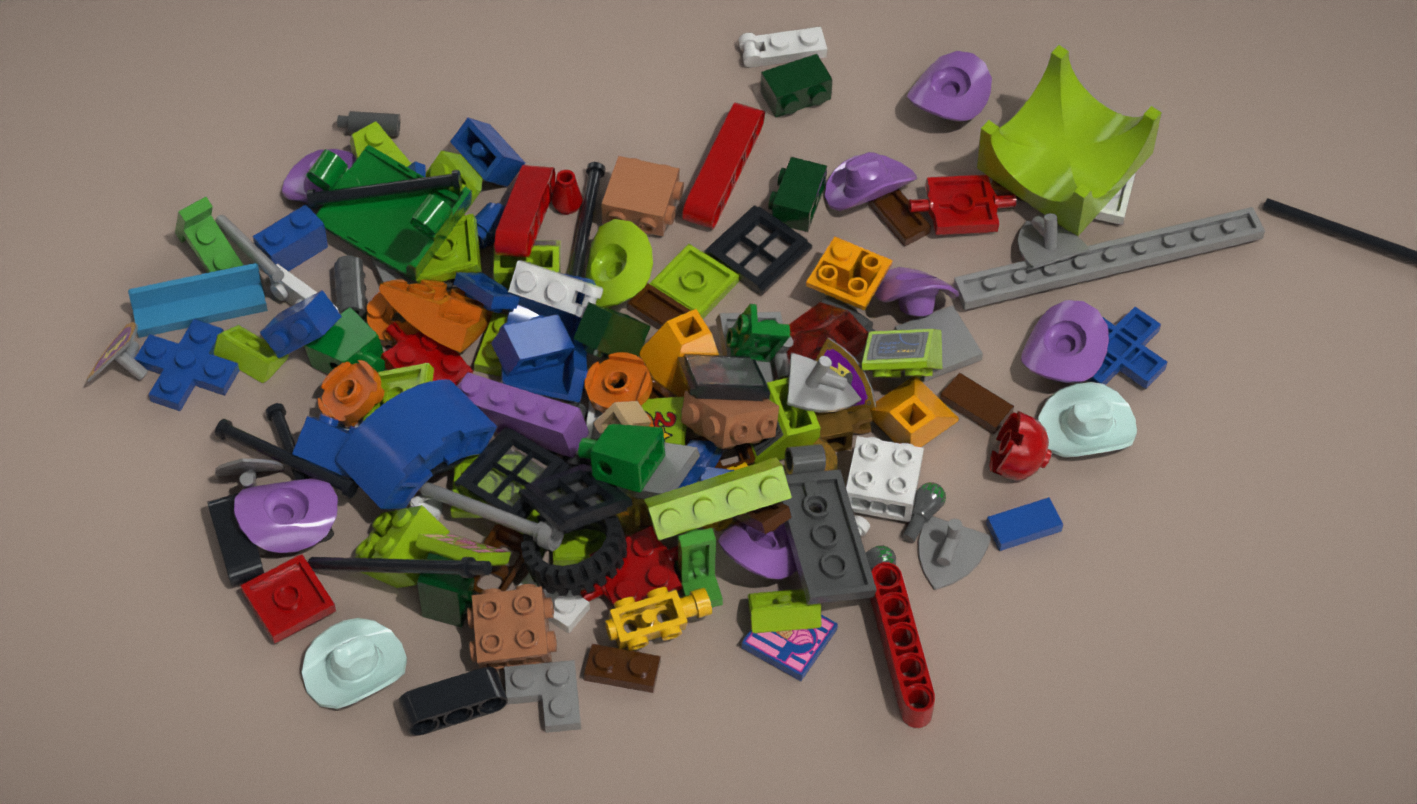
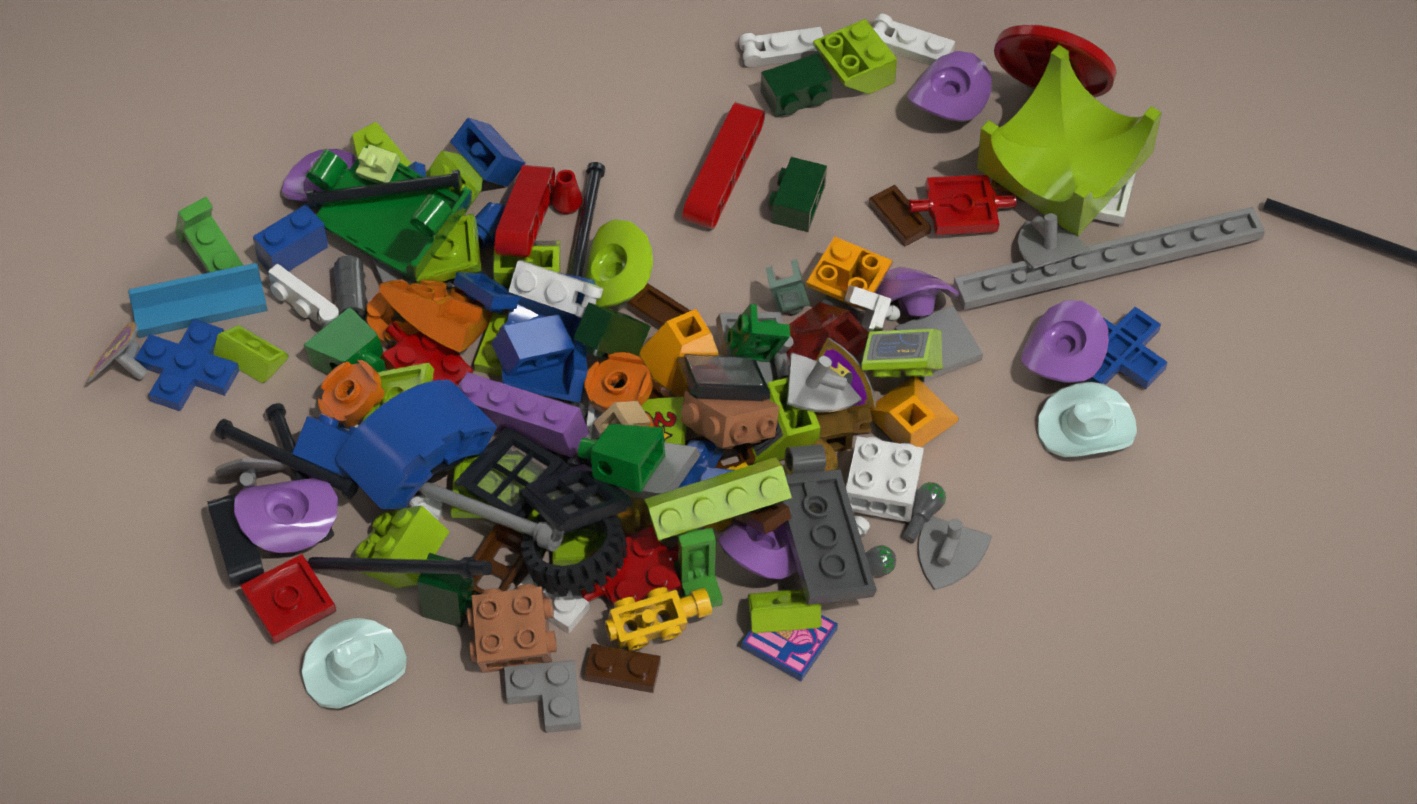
(249, 248): light grey bar -> none
(300, 324): blue brick -> none
(357, 120): dark grey cylinder -> none
(377, 164): none -> yellowish green tile
(452, 701): black beam -> none
(459, 547): lime tile -> none
(642, 194): nougat brick -> none
(696, 280): lime tile -> none
(759, 249): black piece -> none
(789, 293): none -> sand green window
(858, 57): none -> lime slope
(865, 179): medium lavender hat -> none
(876, 307): none -> white piece
(902, 658): red beam -> none
(910, 41): none -> white plate
(976, 403): reddish brown tile -> none
(1021, 447): red cylinder -> none
(1024, 524): blue tile -> none
(1027, 50): none -> red plate

